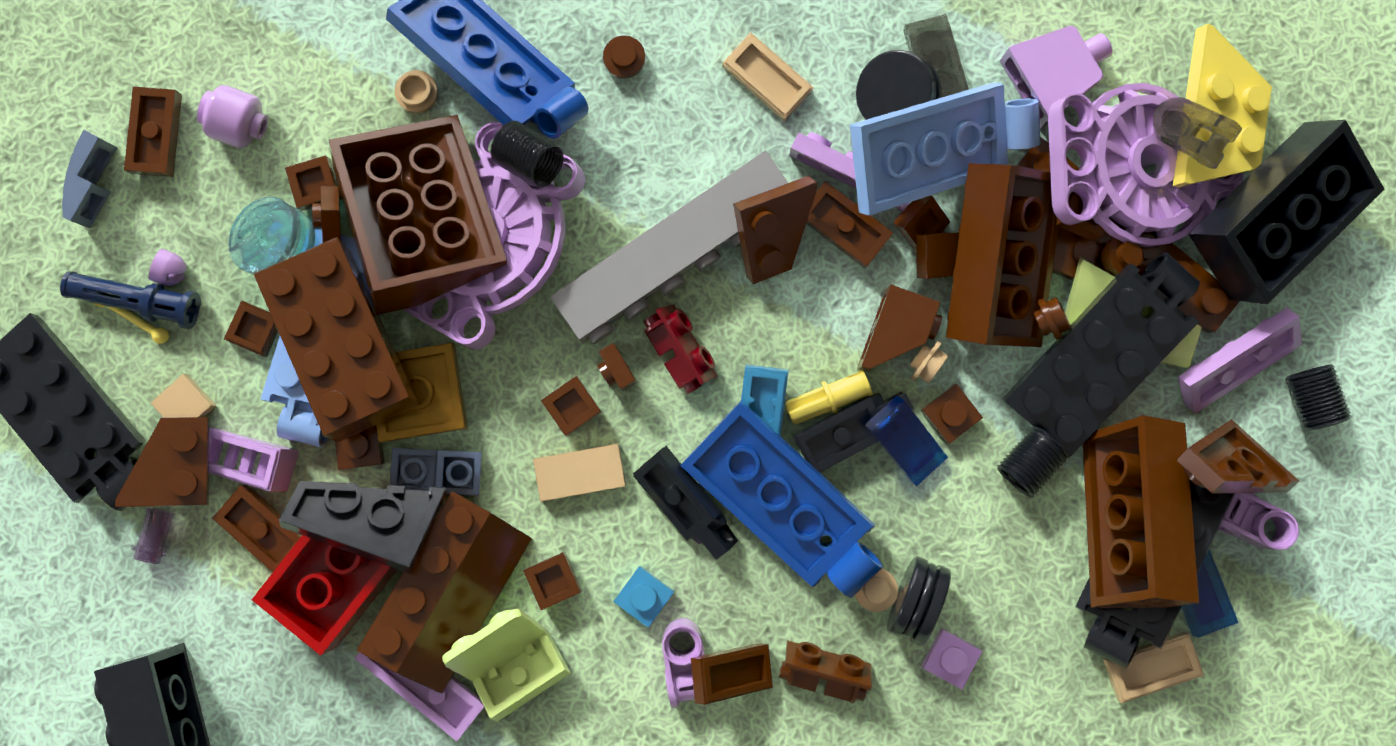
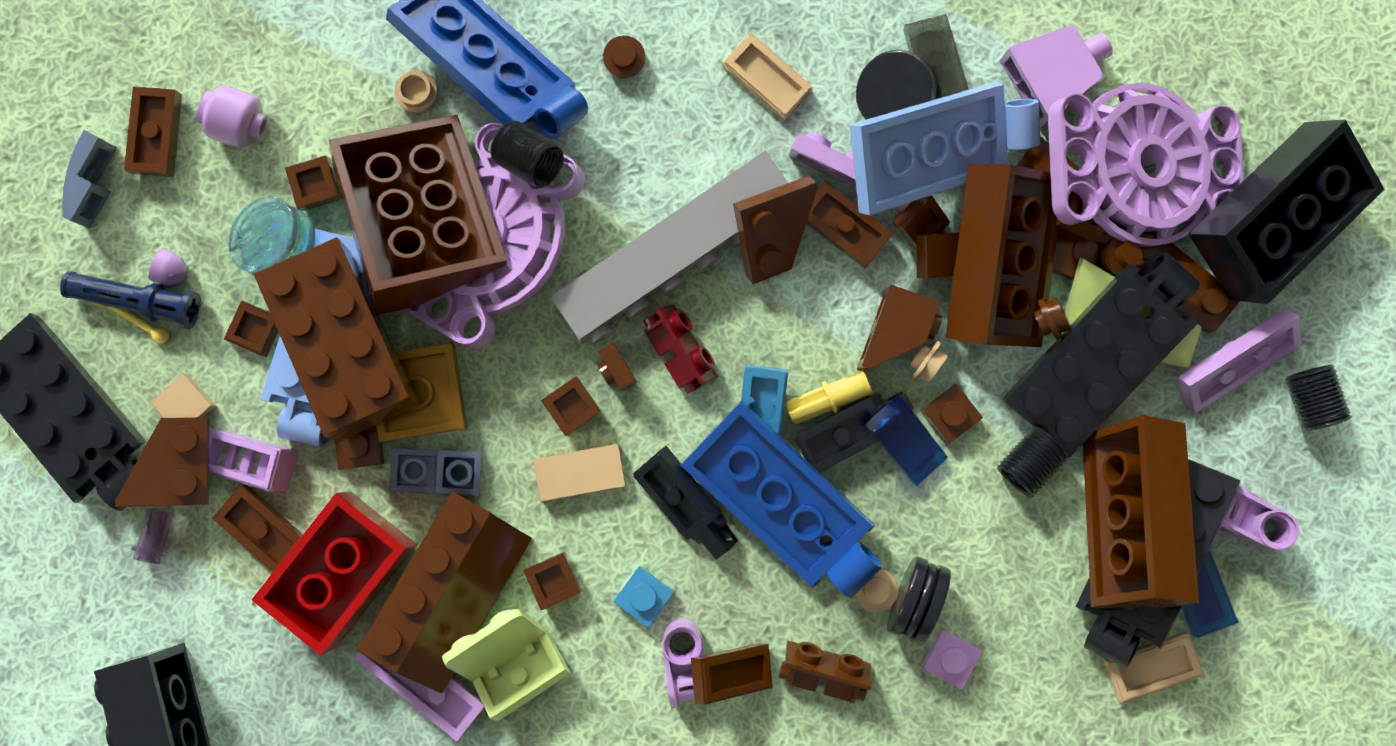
(327, 213): reddish brown plate -> none
(365, 521): black wing -> none
(1180, 120): clear smoke plate -> none
(1233, 88): light yellow wing -> none
(1234, 463): reddish brown wing -> none

